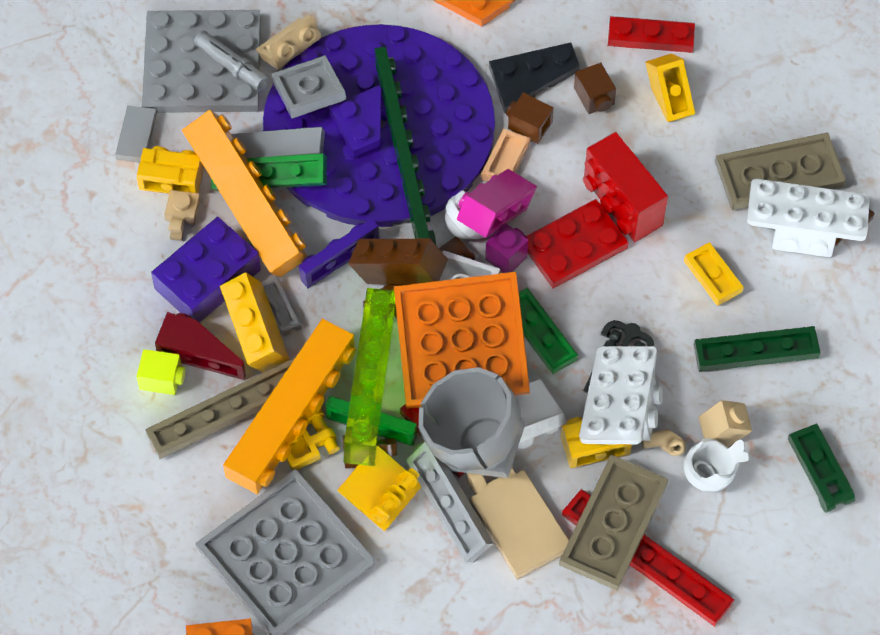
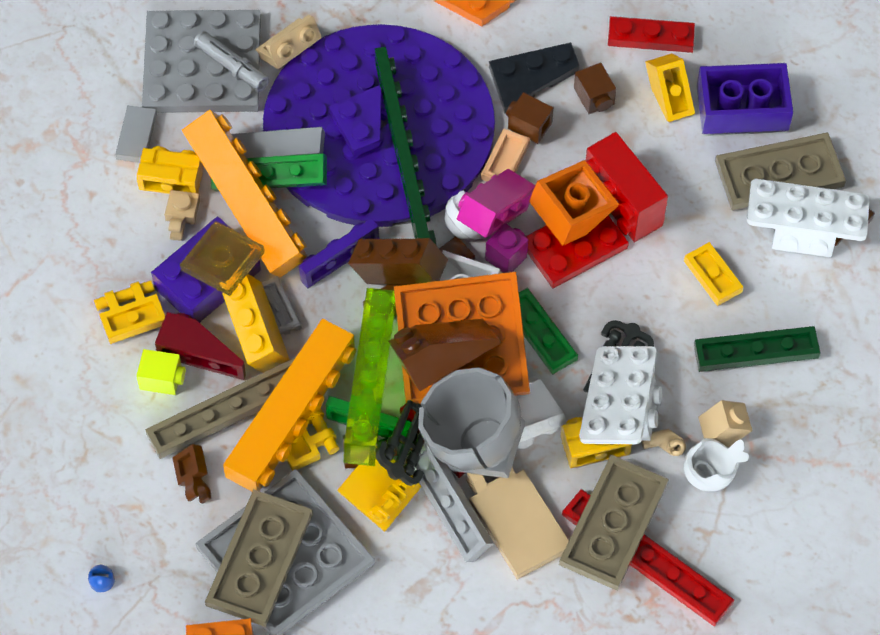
(101, 583): none -> blue hinge
(133, 317): none -> yellow plate
(189, 470): none -> reddish brown plate
(222, 258): none -> clear yellow tile
(259, 558): none -> dark tan plate
(308, 86): light grey plate -> none
(386, 453): none -> pearl dark grey piece
(439, 349): none -> reddish brown slope
(572, 201): none -> orange slope
(744, 98): none -> dark purple brick
(821, 467): dark green plate -> none

